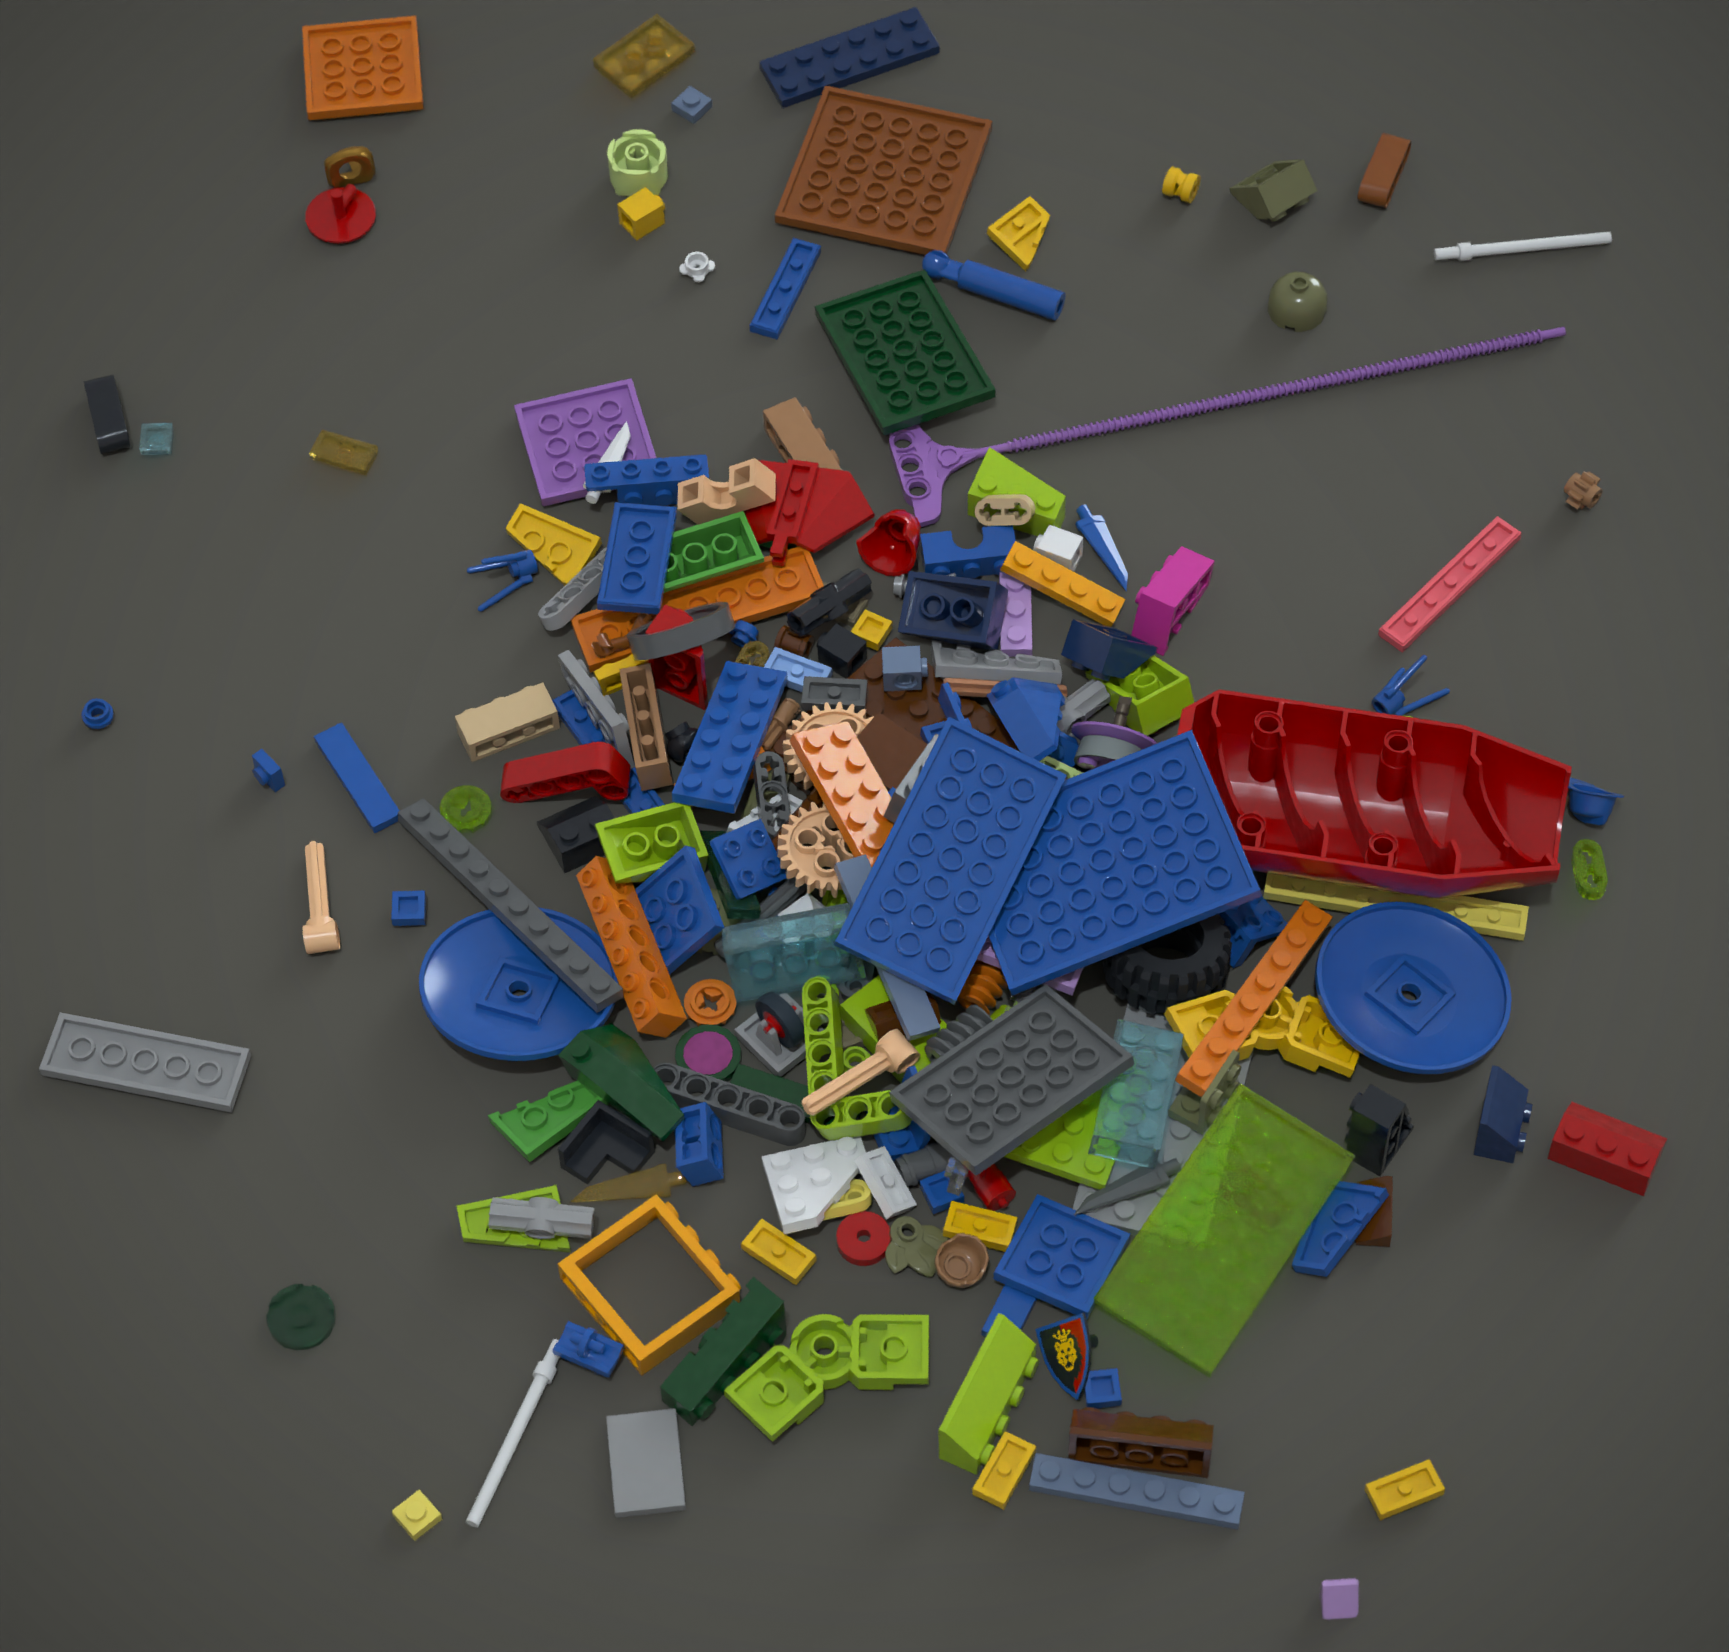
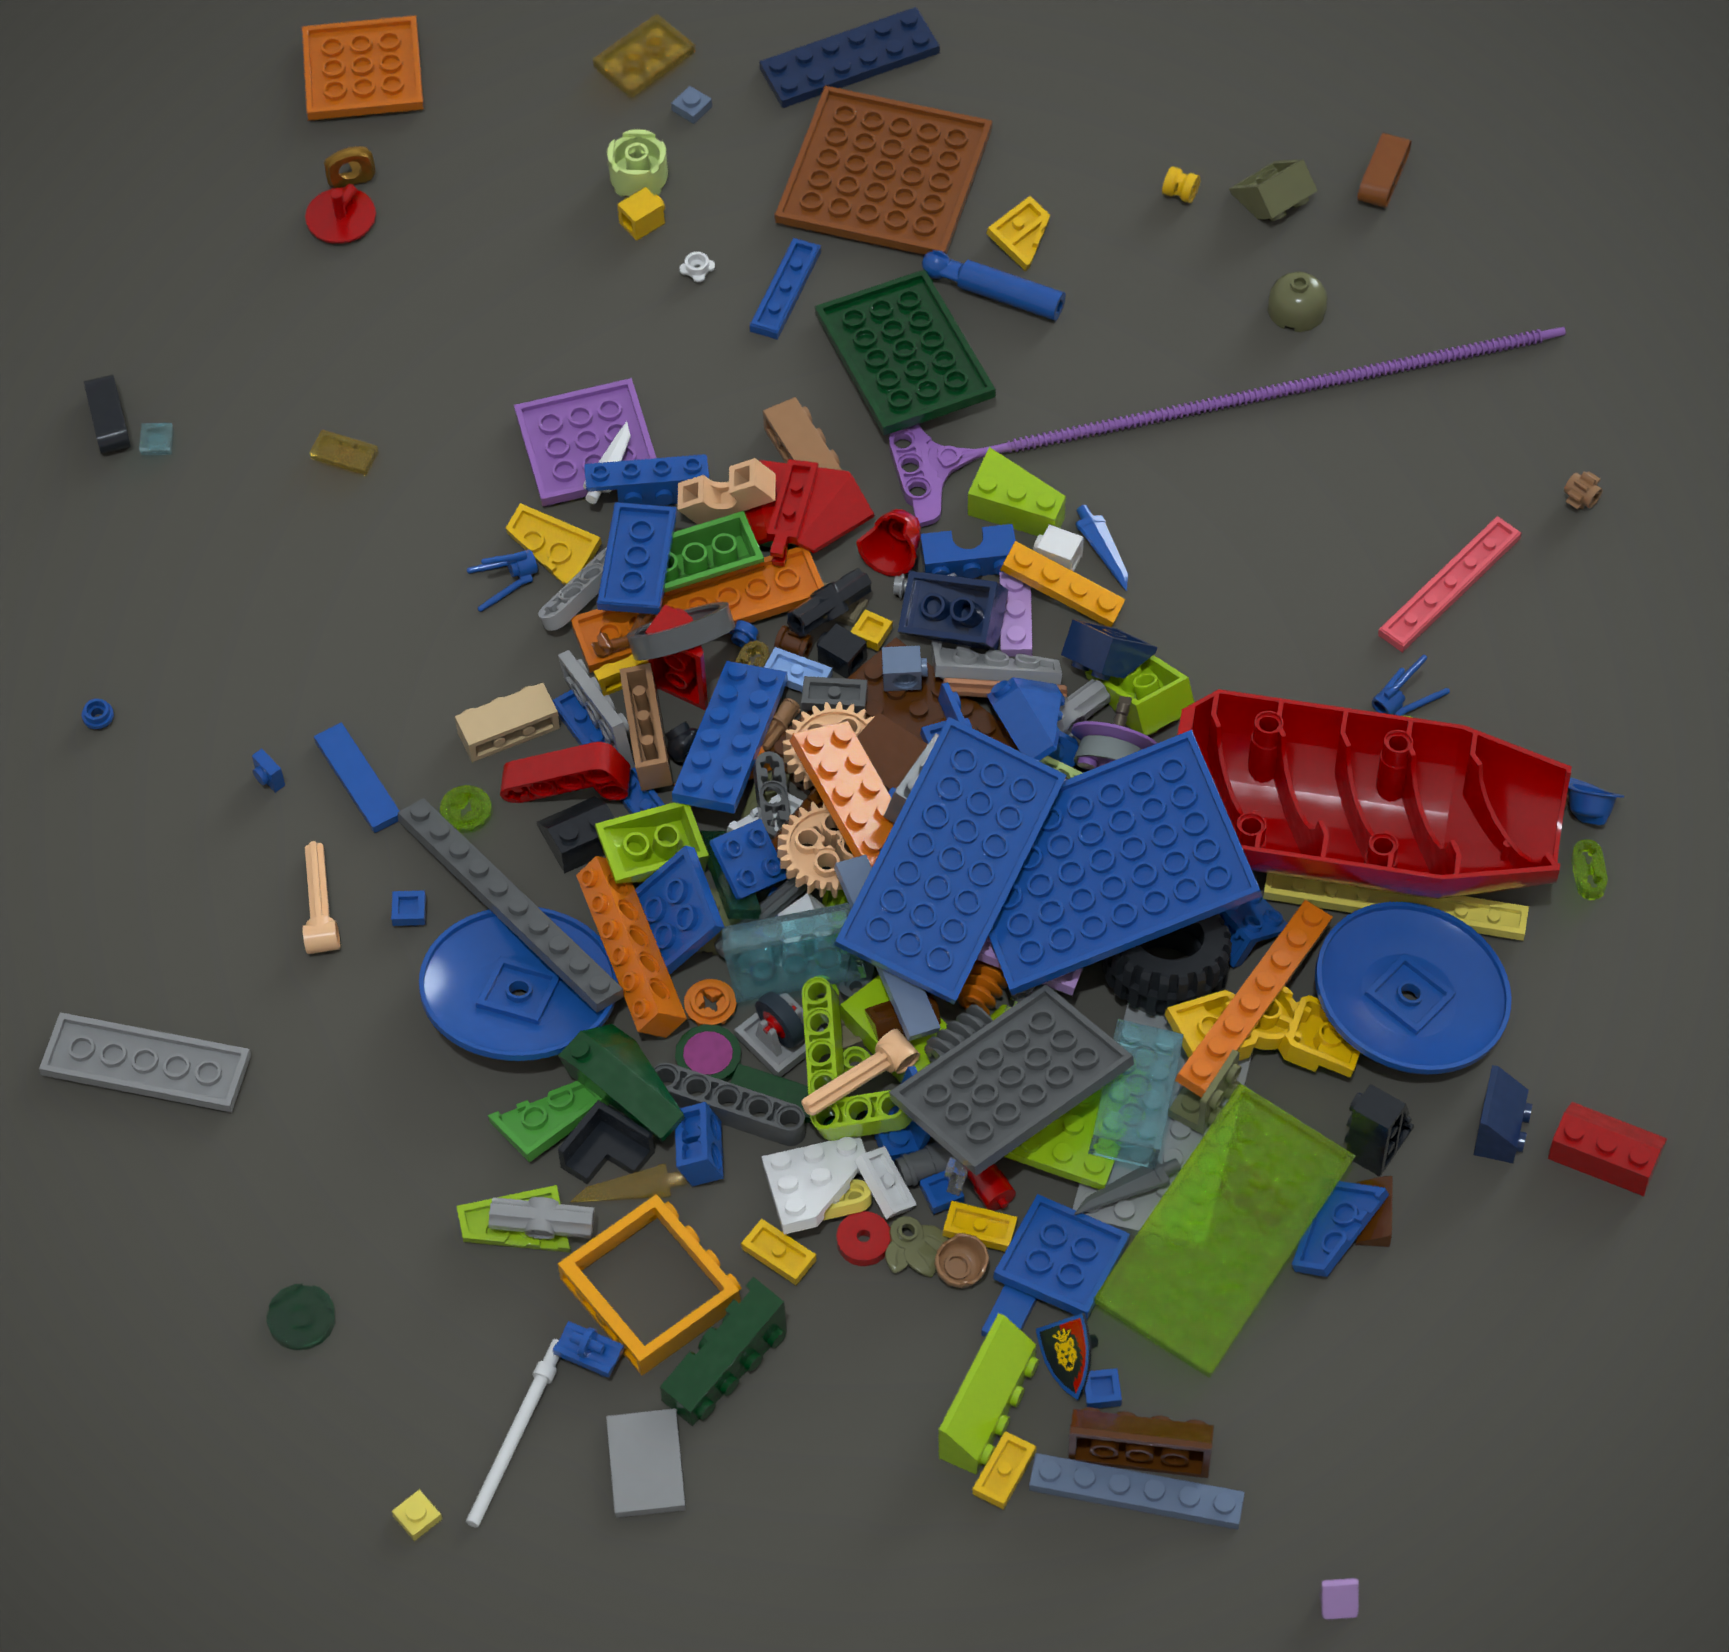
(870, 1354): lime plate -> none
(1005, 517): tan beam -> none
(1170, 595): dark pink wedge -> none
(1404, 1489): yellow plate -> none
(1466, 251): white bar -> none

